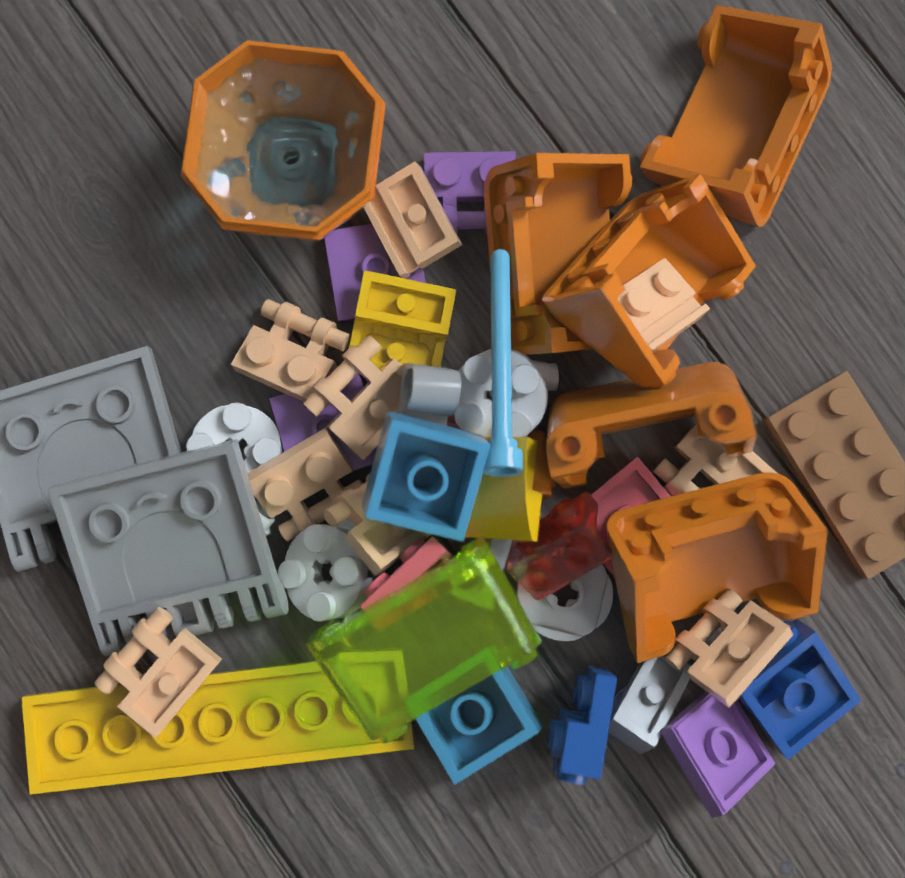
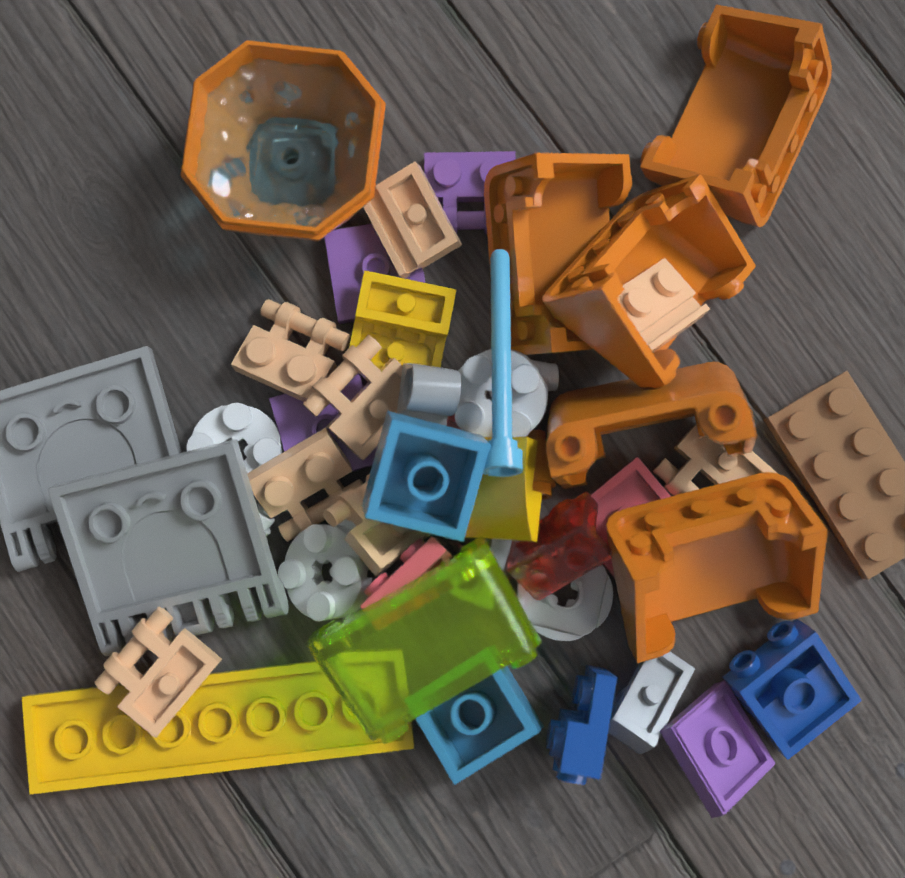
(737, 653): light nougat plate -> none

